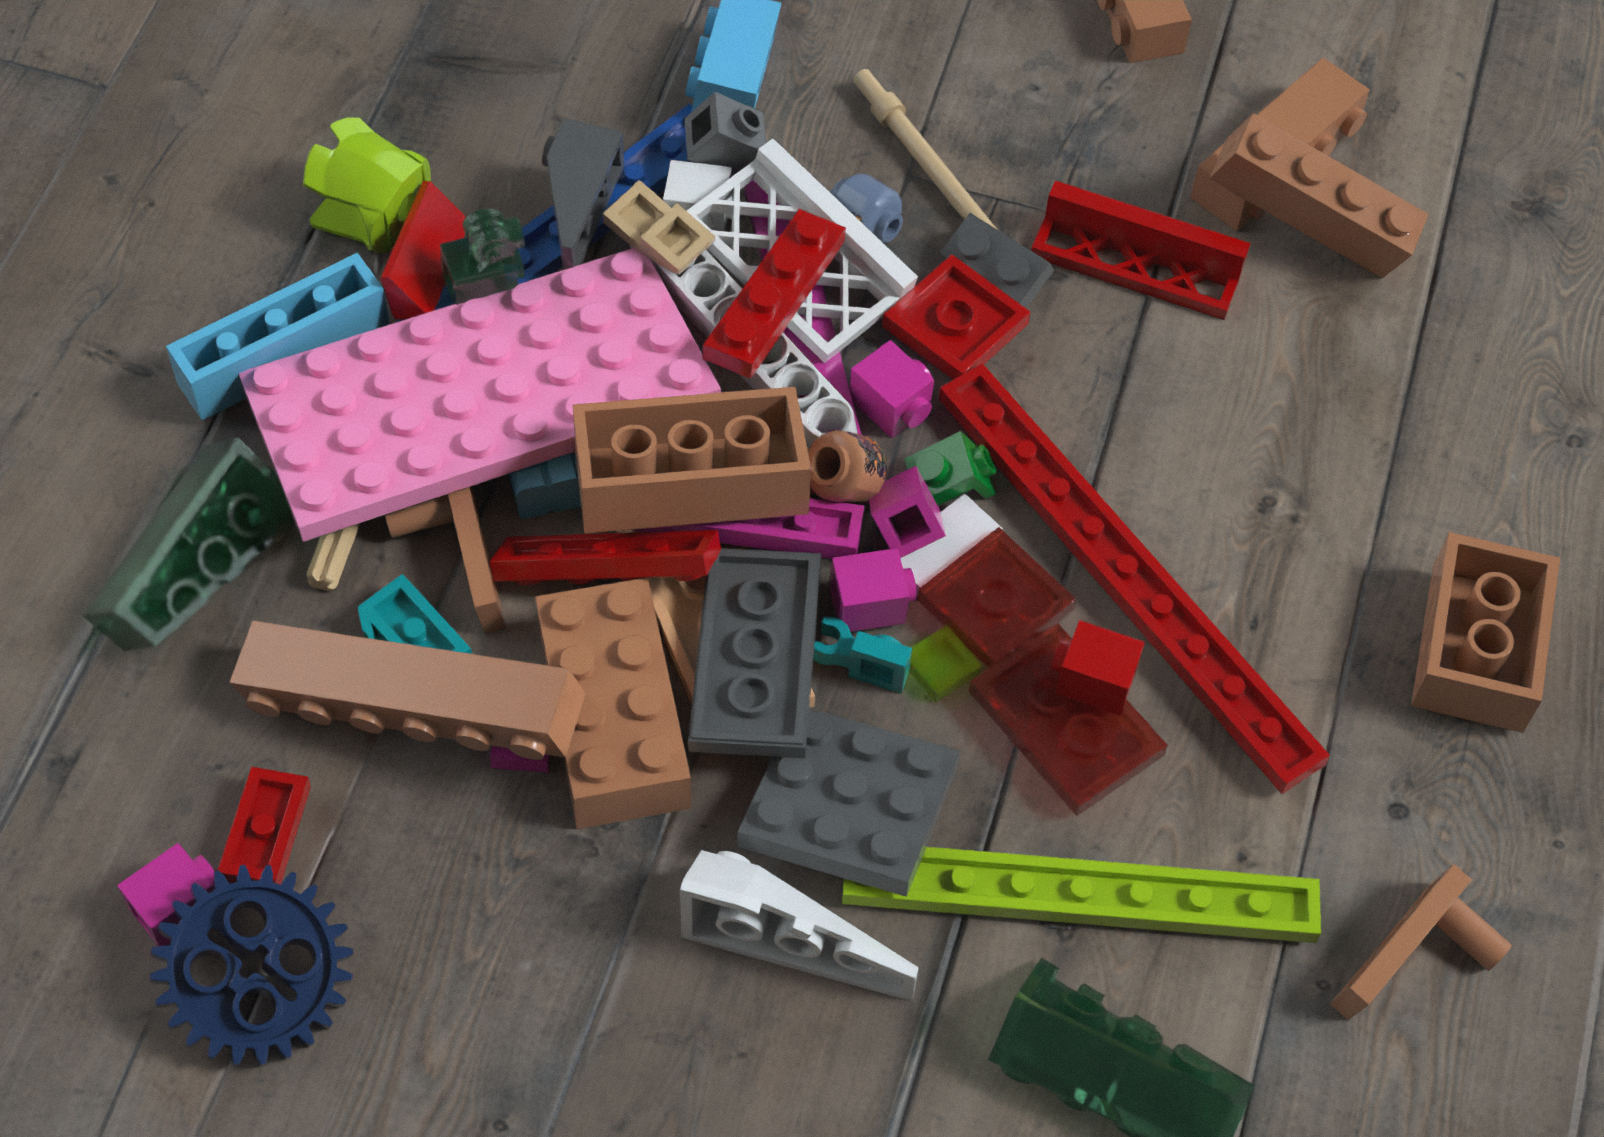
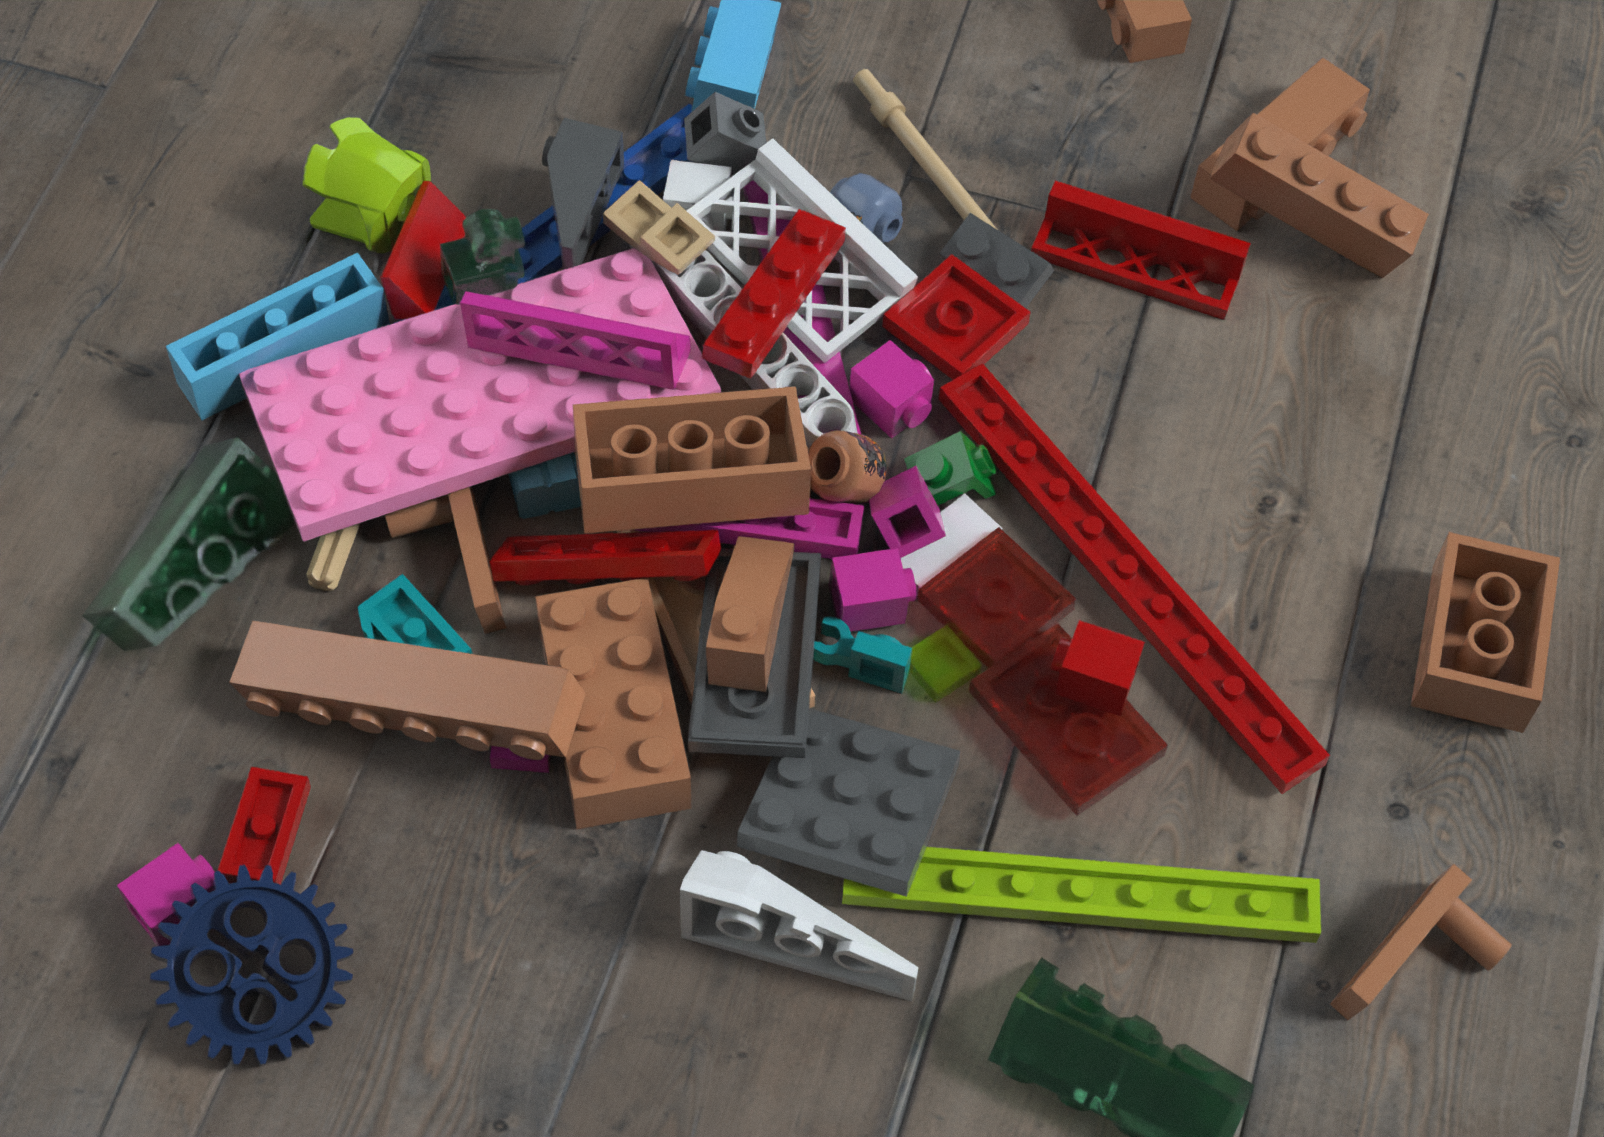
(574, 340): none -> dark pink fence
(748, 614): none -> nougat slope

